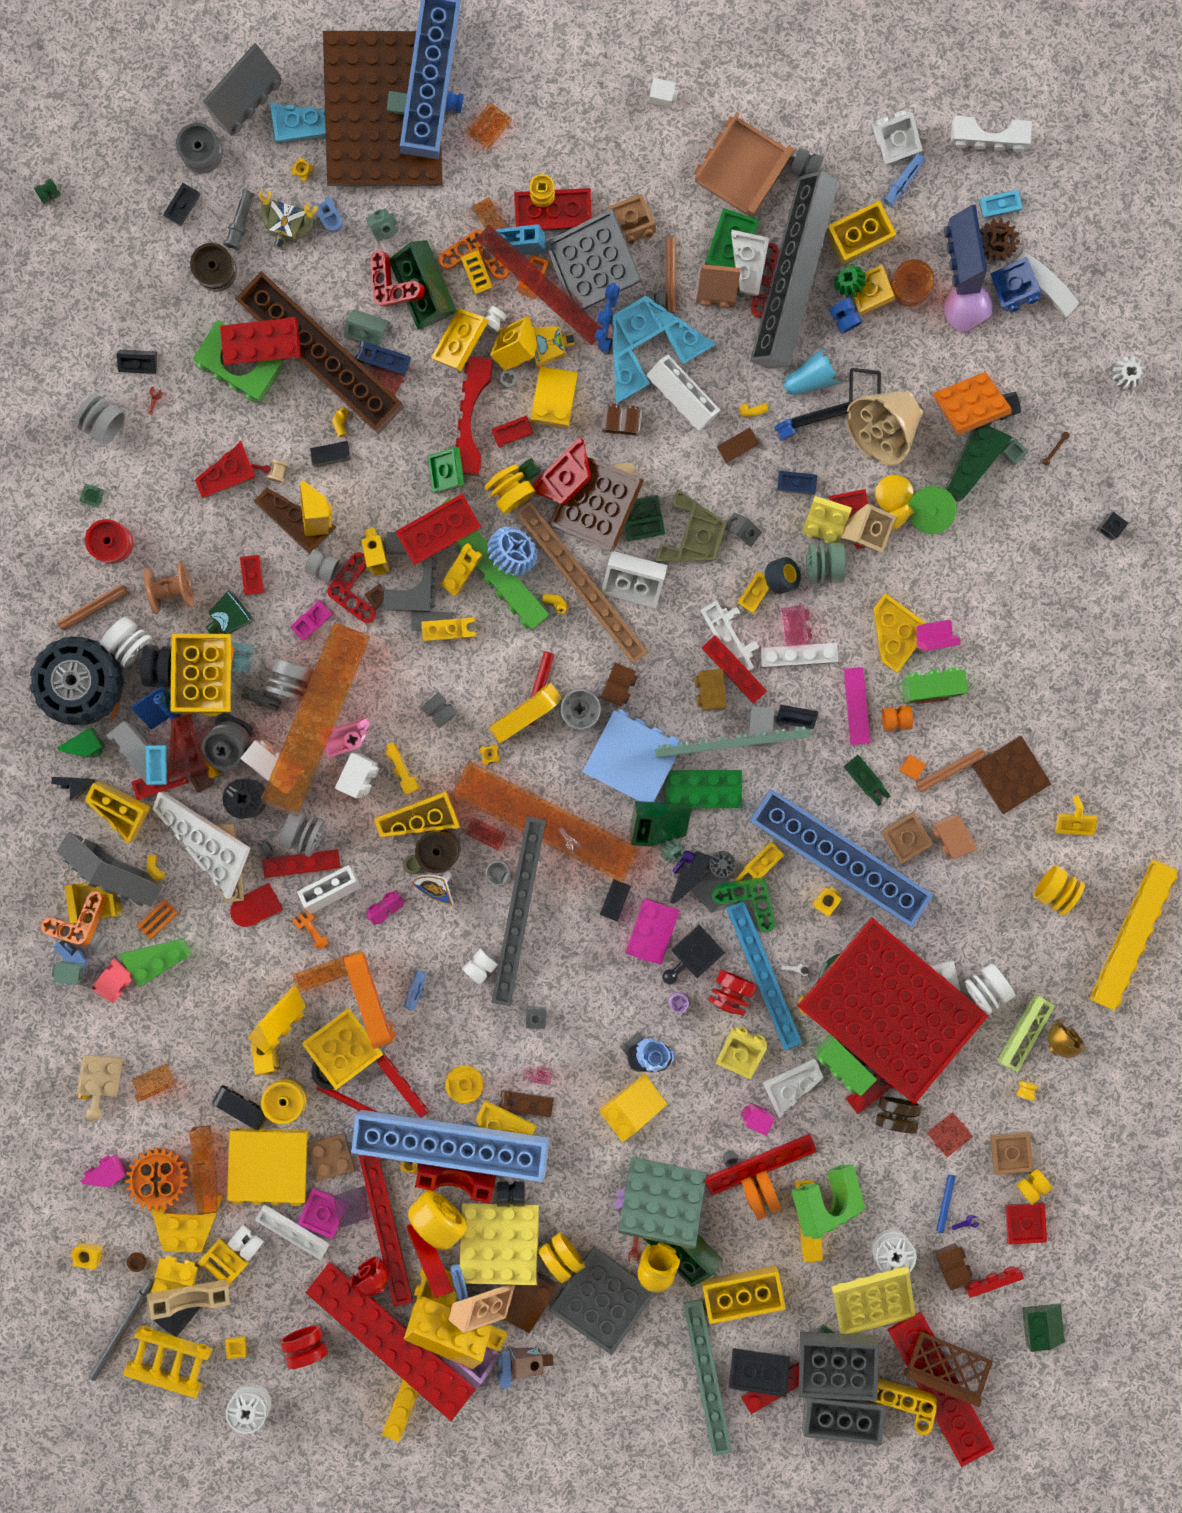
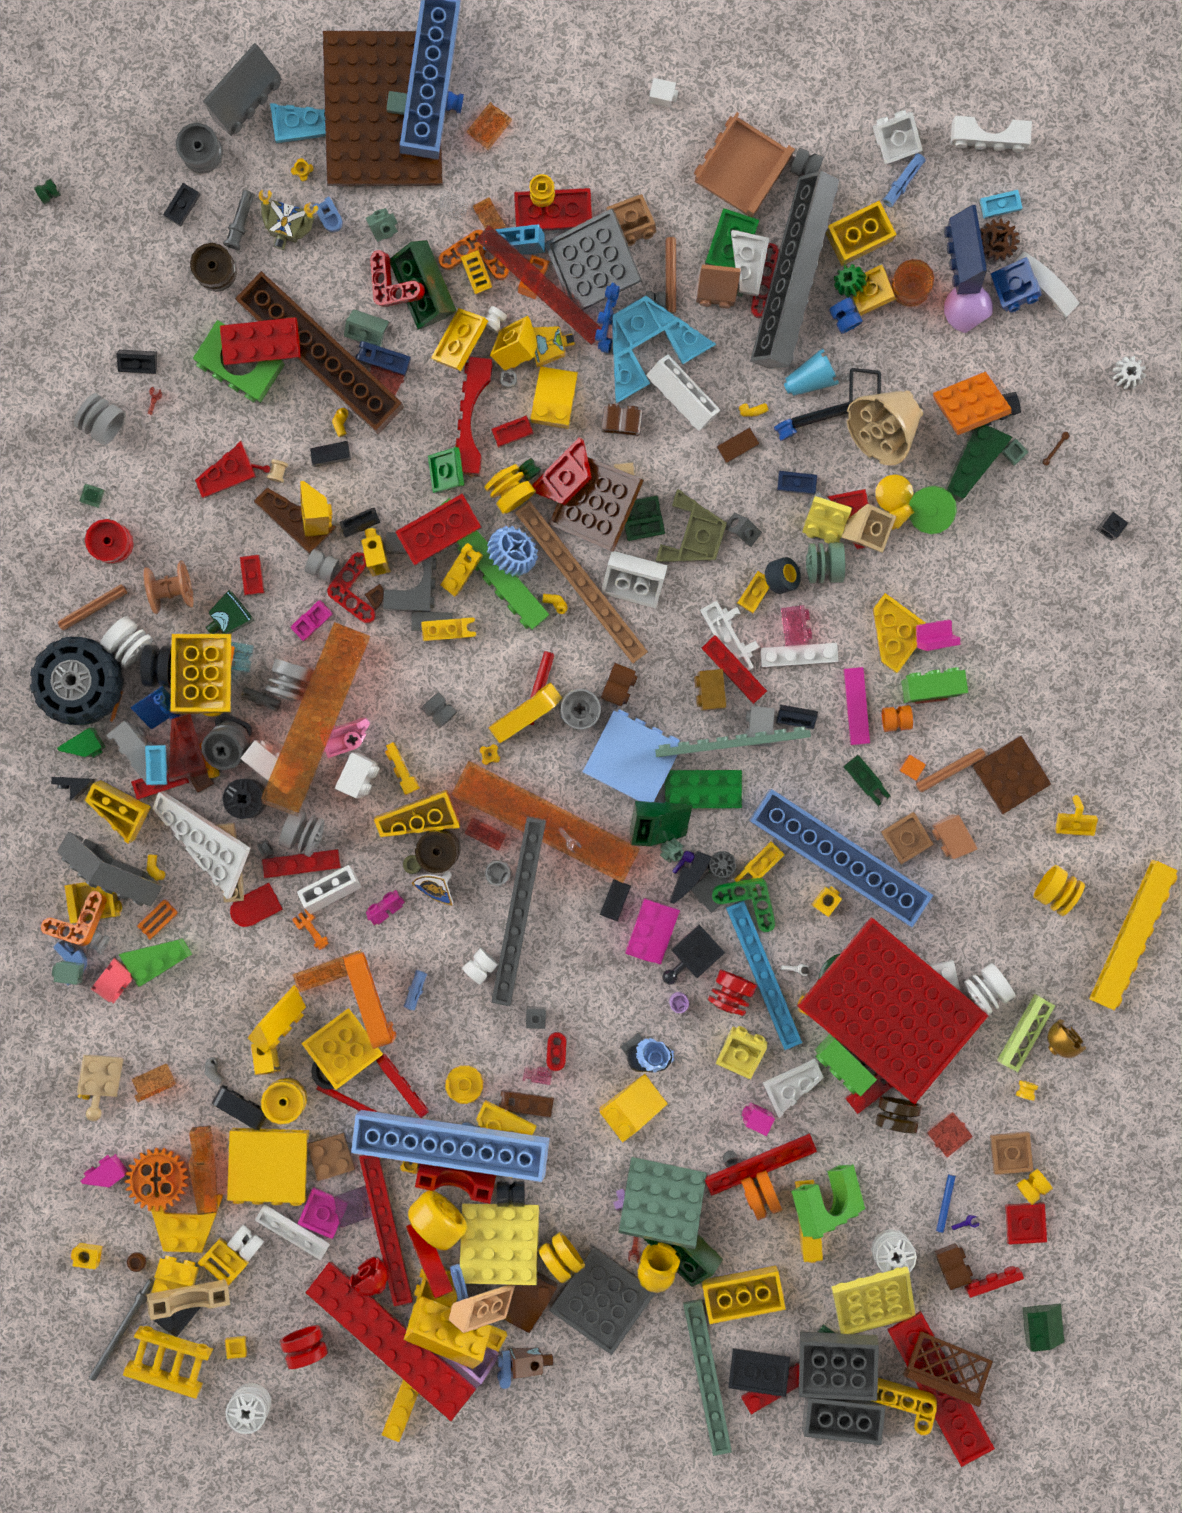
(211, 1067): none -> light grey arm
(359, 522): none -> black plate
(556, 1051): none -> red plate

